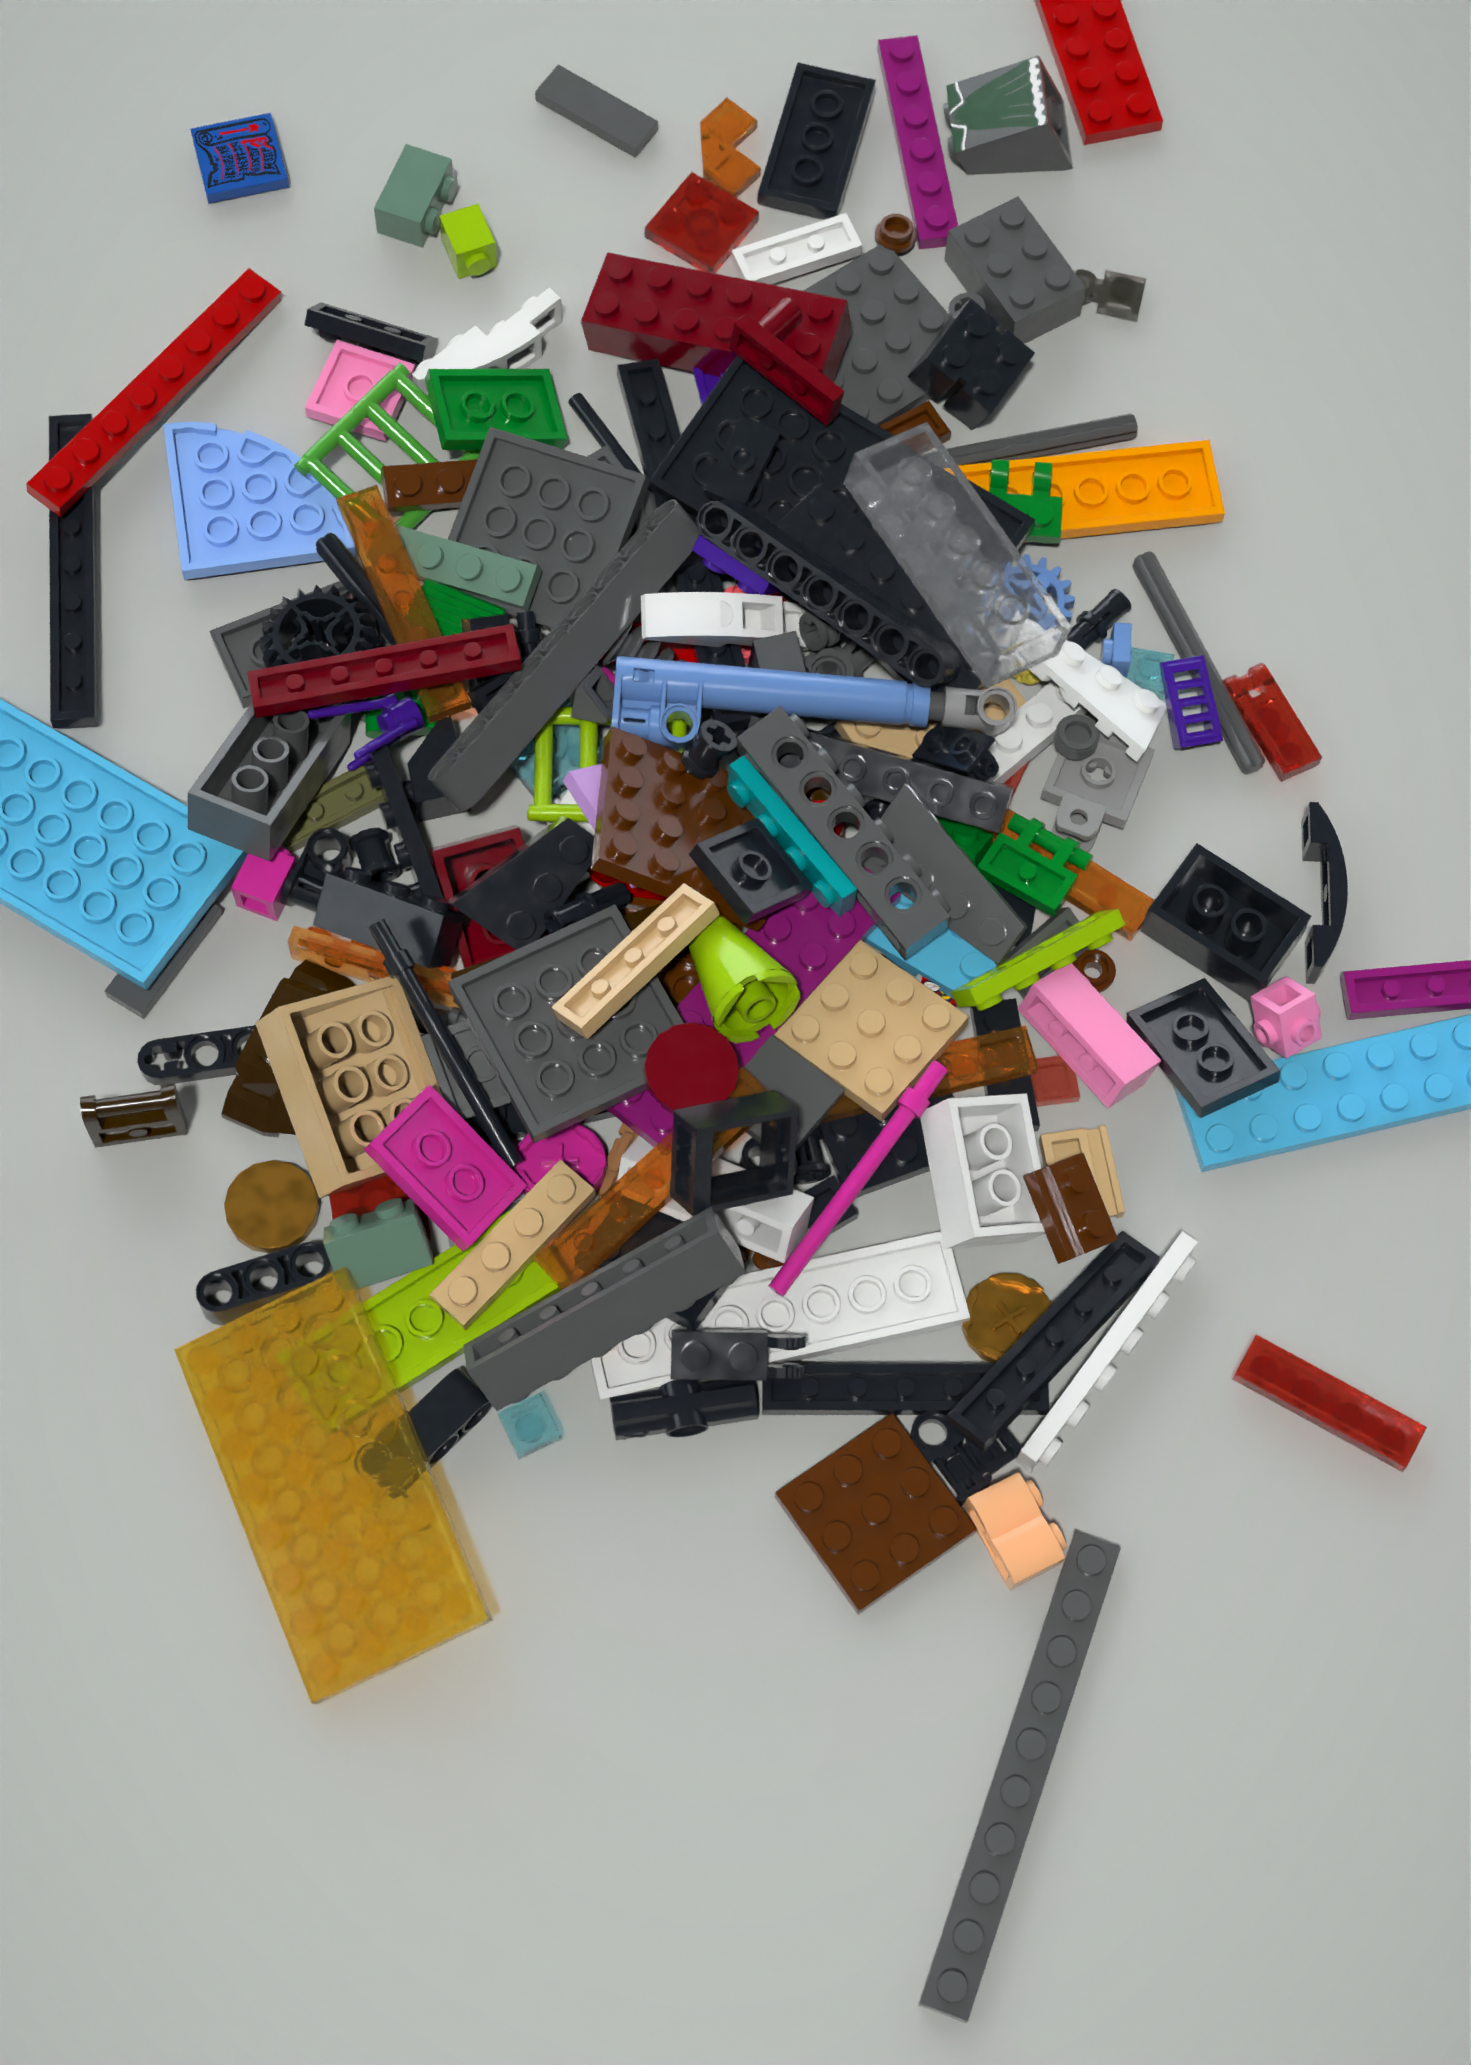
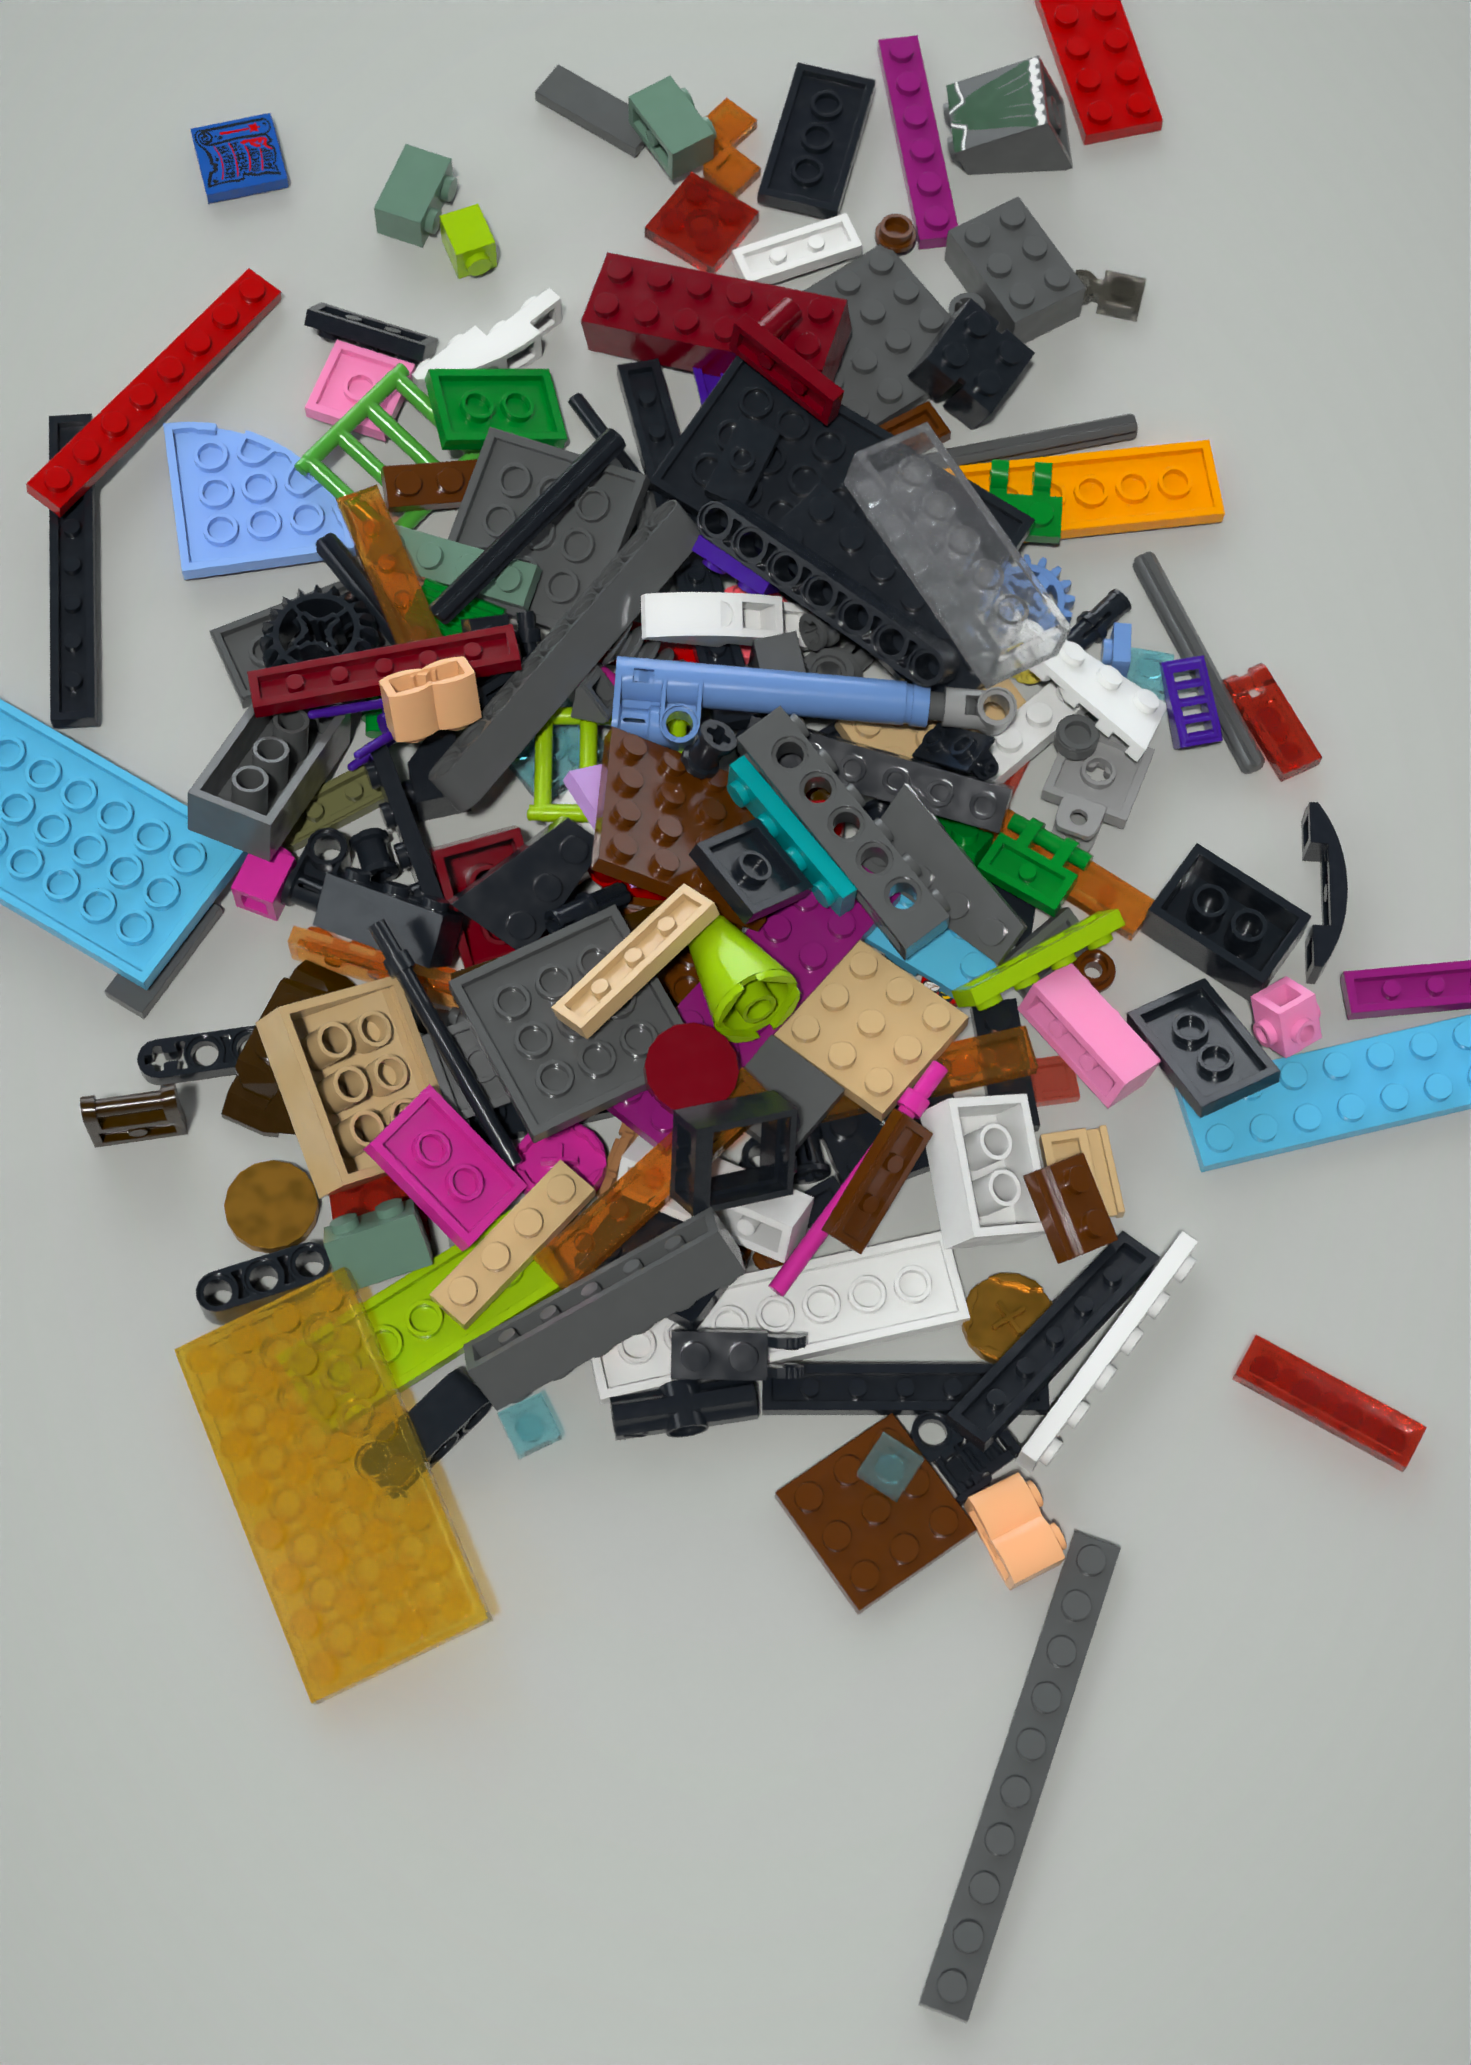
(430, 699): none -> light nougat brick
(527, 526): none -> black axle
(672, 127): none -> sand green brick
(877, 1181): none -> reddish brown tile
(890, 1467): none -> clear light blue plate

